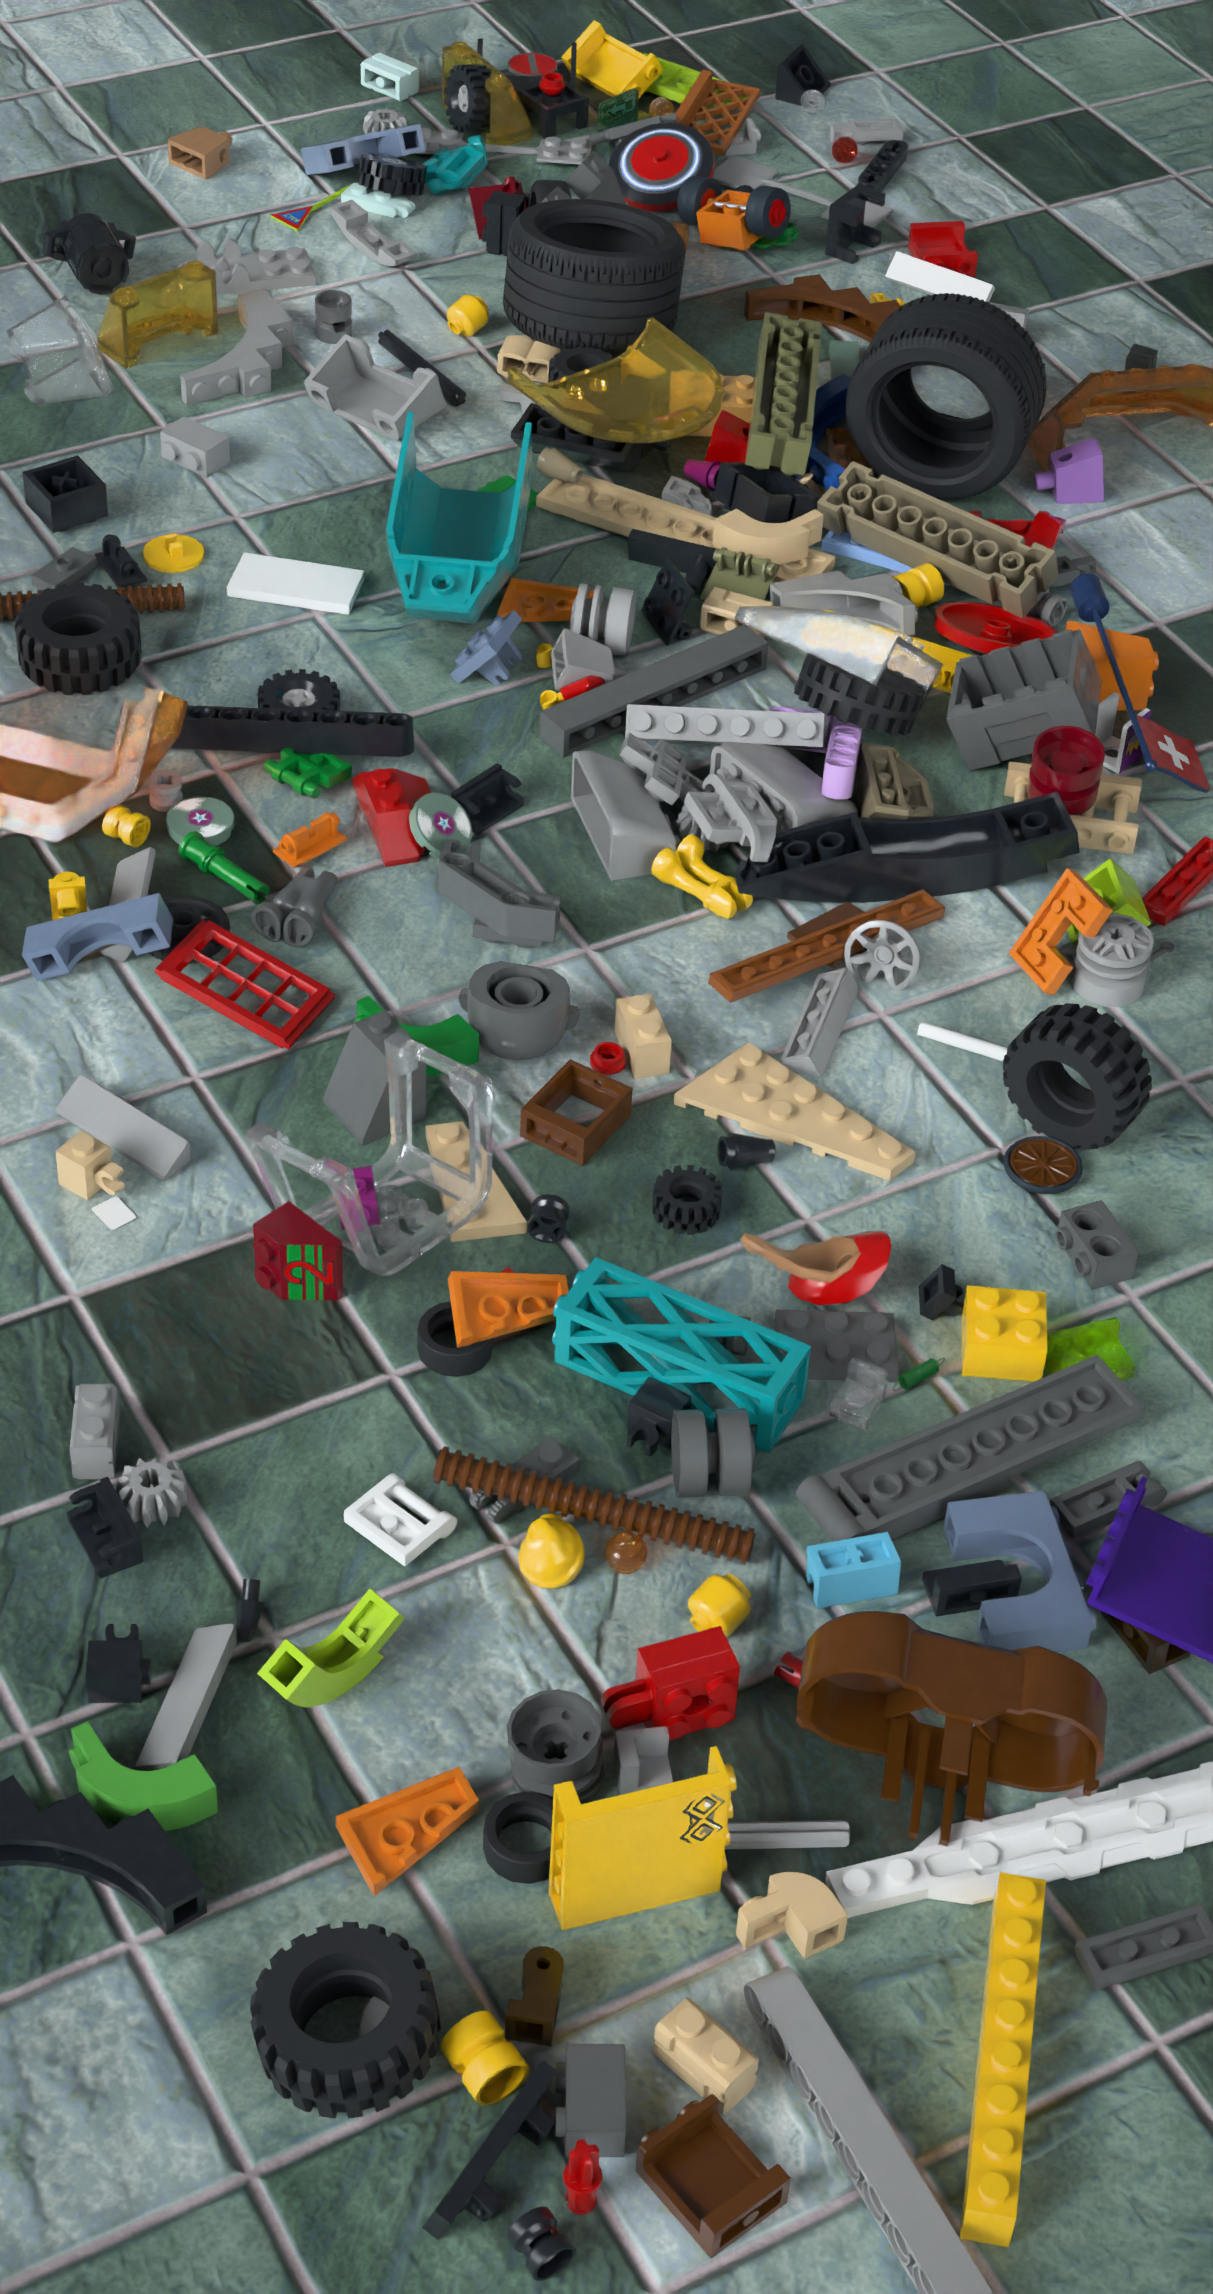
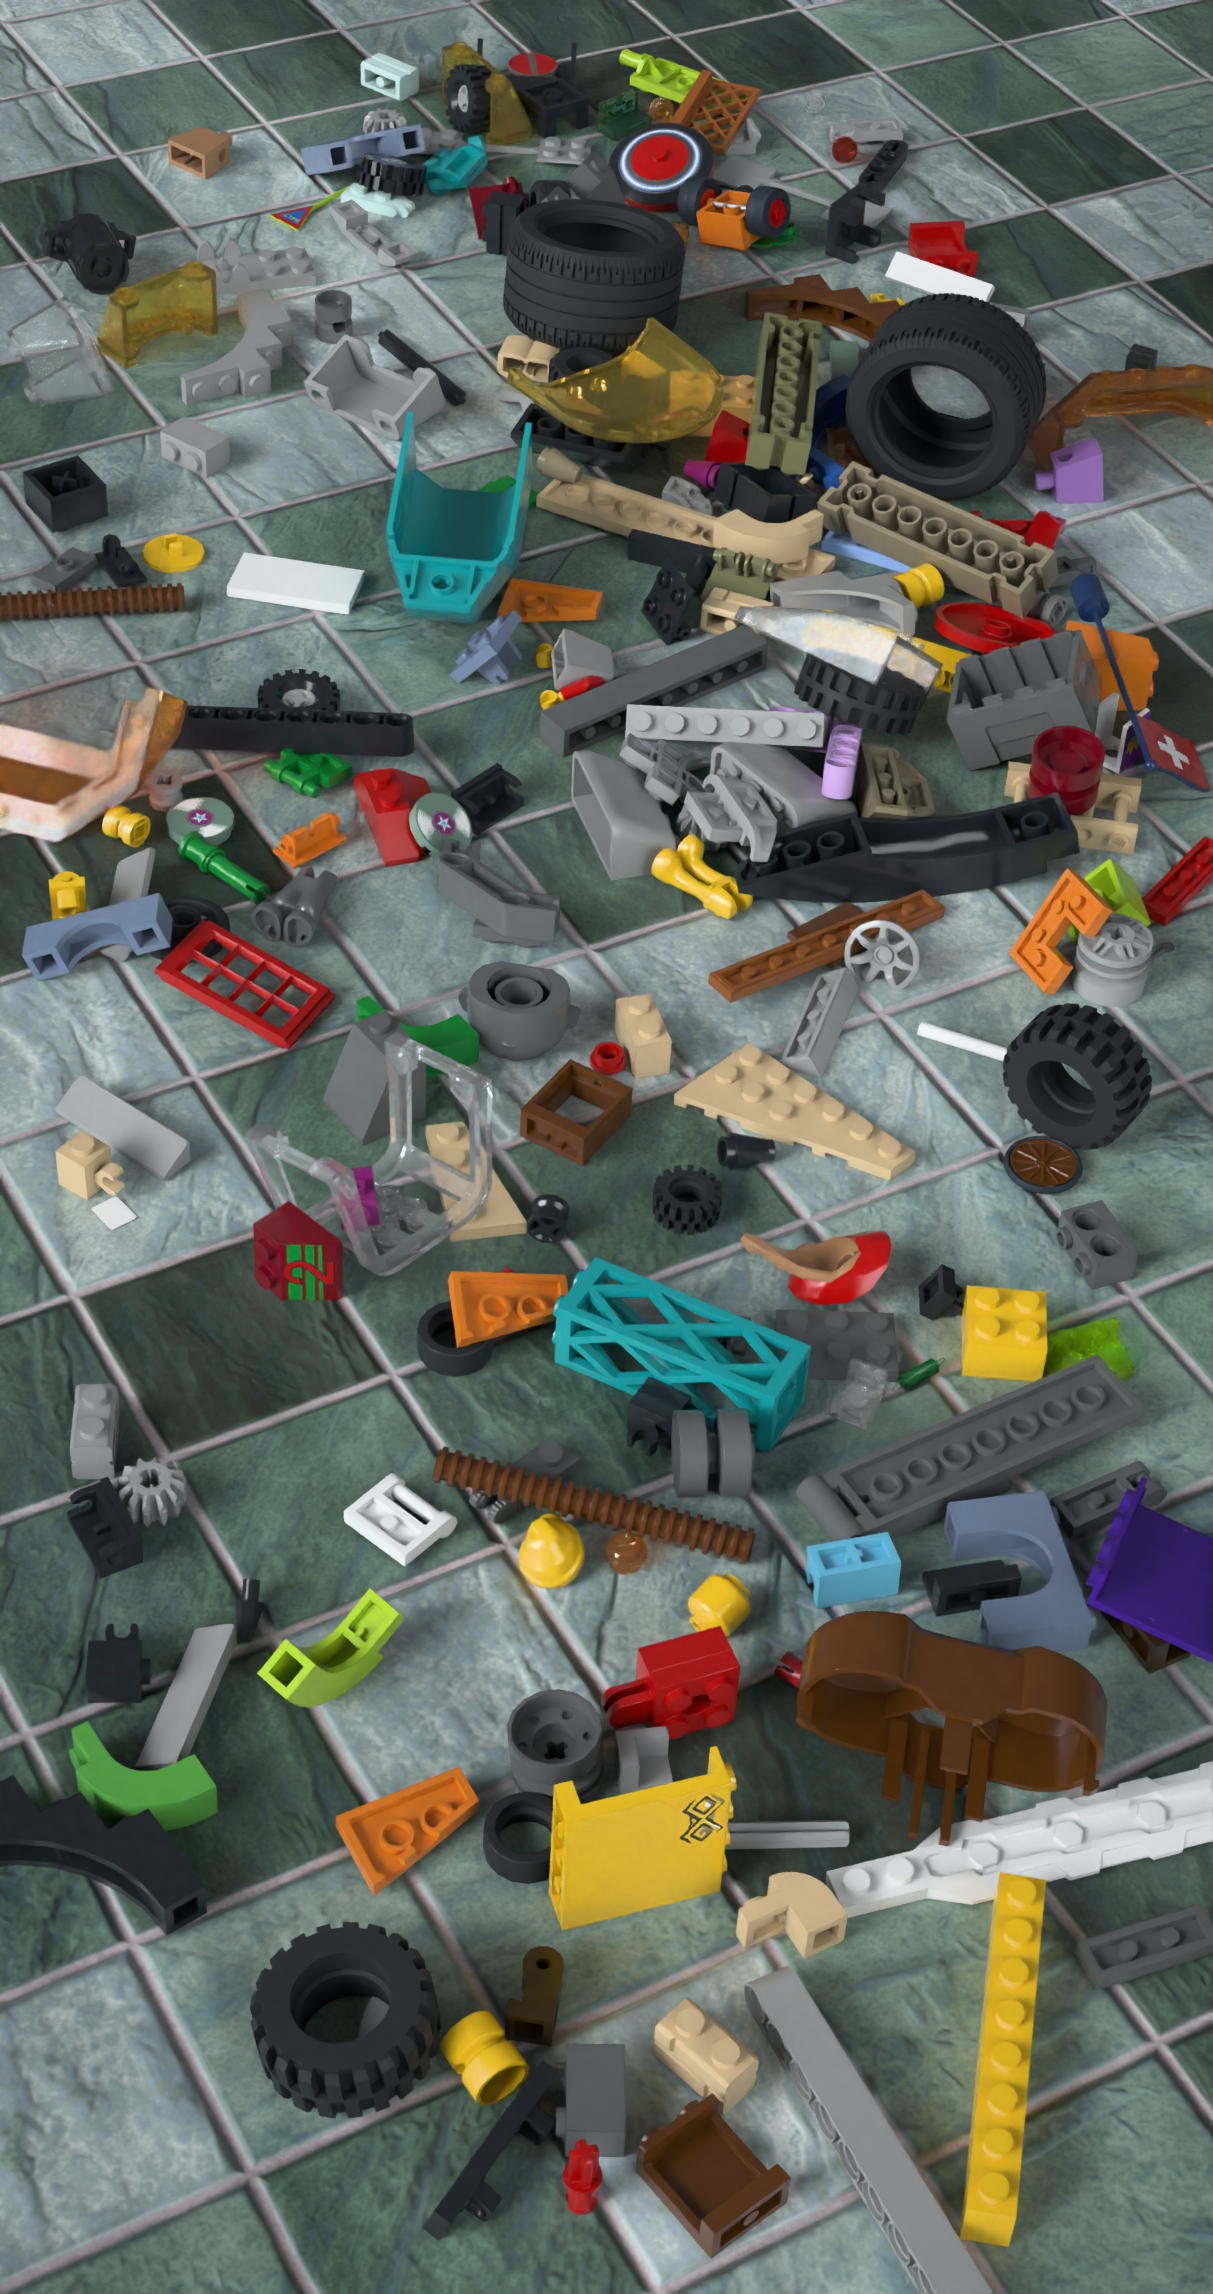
(78, 638): black tyre -> none
(467, 315): yellow head -> none
(541, 2243): black wheel -> none
(552, 83): red plate -> none
(605, 618): light grey wheel -> none
(611, 64): yellow panel -> none
(617, 134): dark grey plate -> none
(798, 74): black slope -> none

